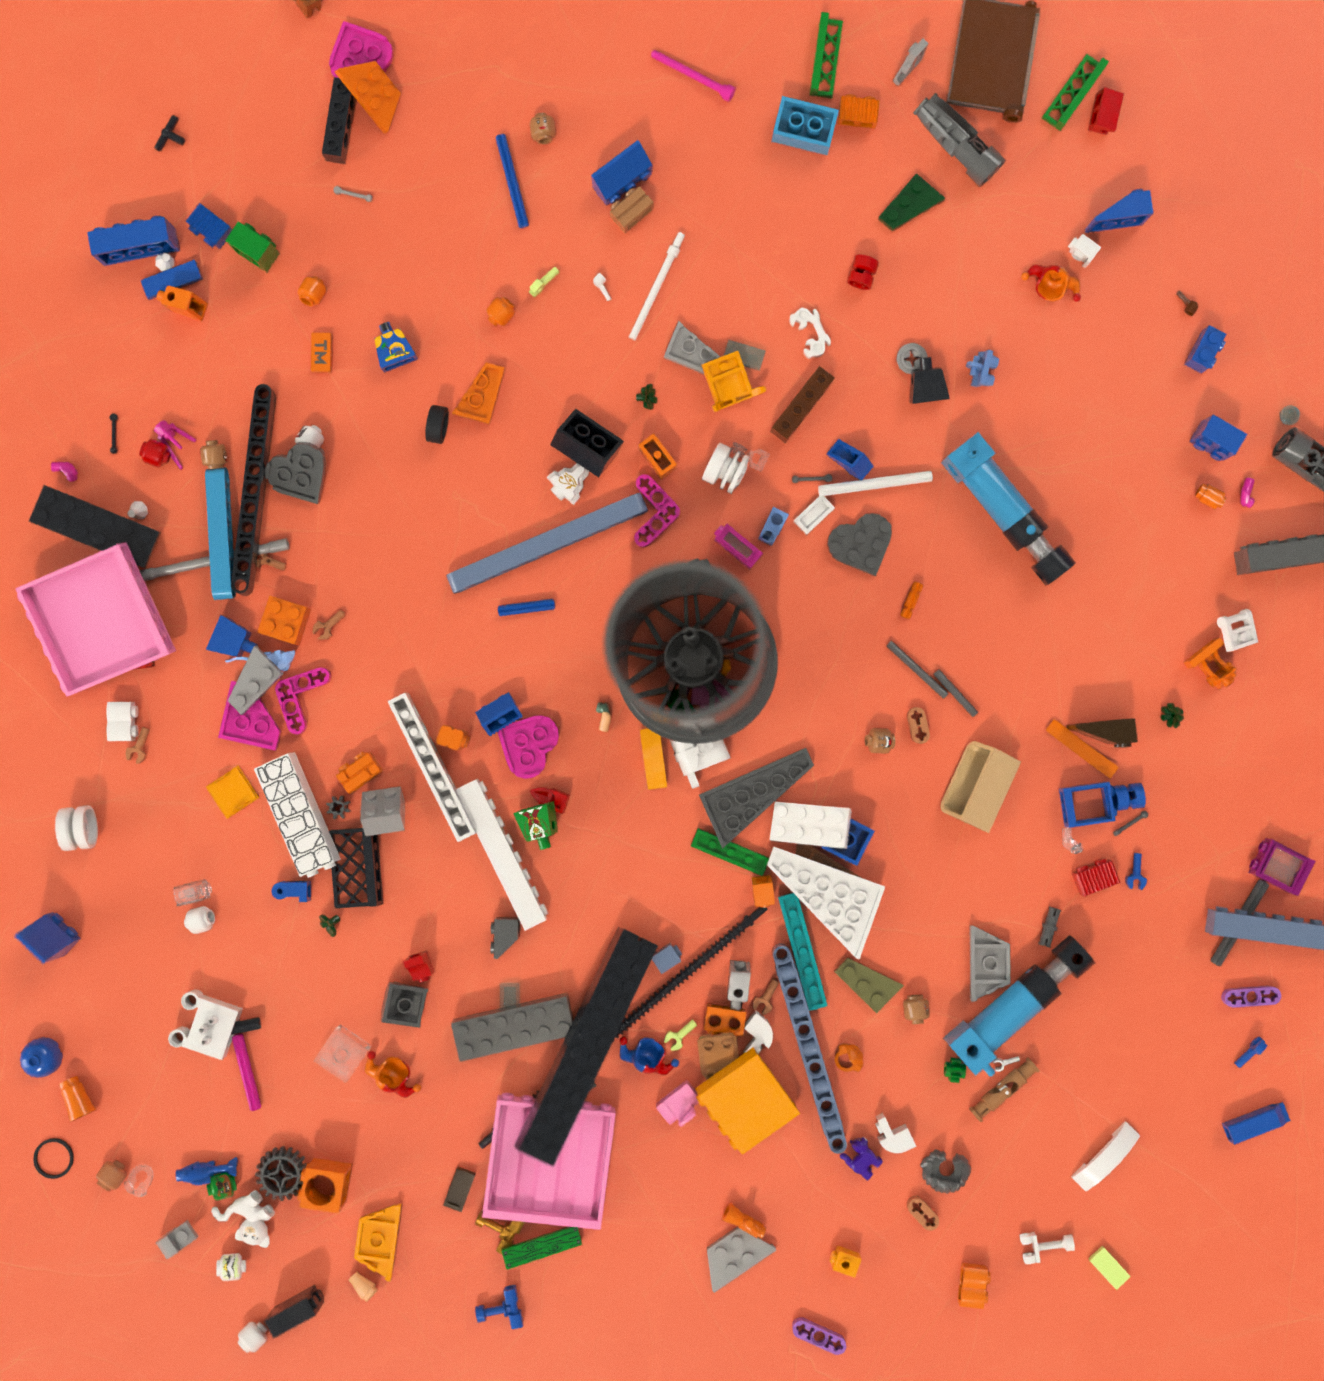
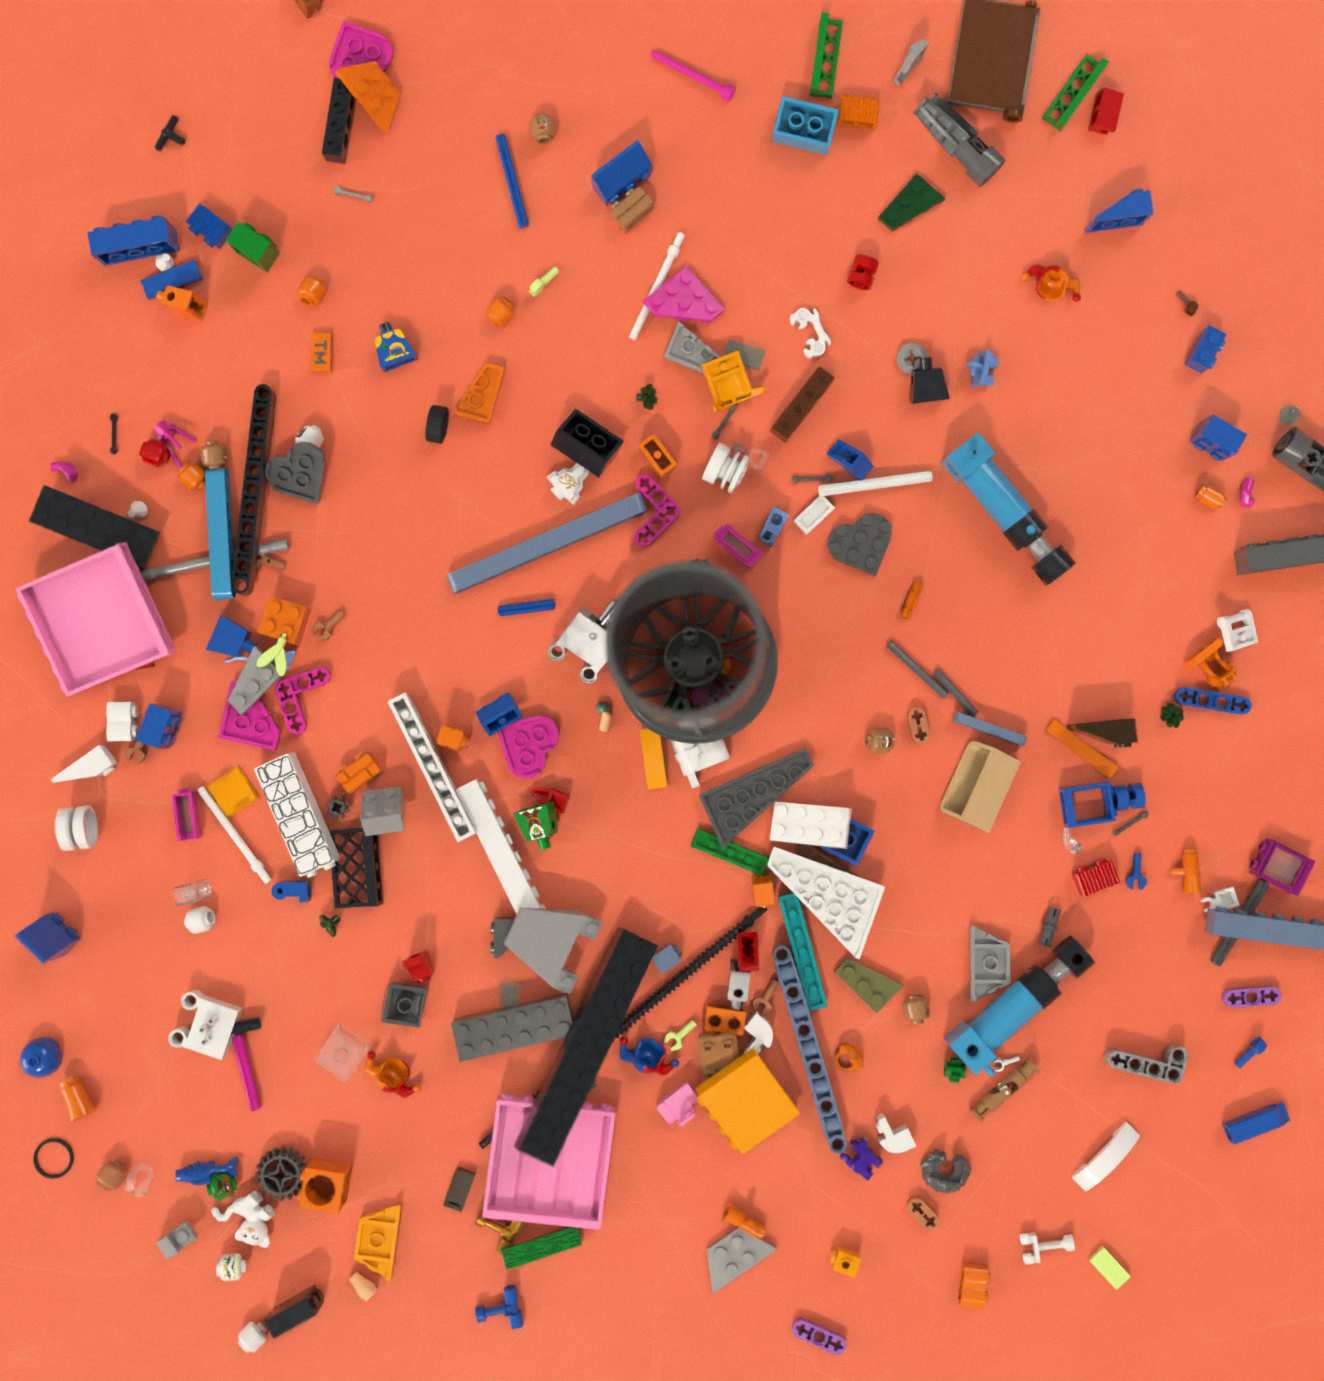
(94, 763): none -> white slope
(159, 726): none -> blue brick
(186, 815): none -> dark pink window
(192, 476): none -> orange head
(256, 865): none -> white bar
(278, 653): none -> yellowish green piece
(545, 939): none -> light grey wedge
(585, 639): none -> piece
(598, 281): white hand -> none
(684, 299): none -> dark pink plate
(715, 435): none -> dark grey hinge
(748, 951): none -> red arch
(989, 728): none -> sand blue beam
(1083, 249): white brick -> none
(1144, 1062): none -> light grey beam
(1190, 870): none -> orange piece
(1212, 701): none -> blue beam
(1224, 898): none -> white plate

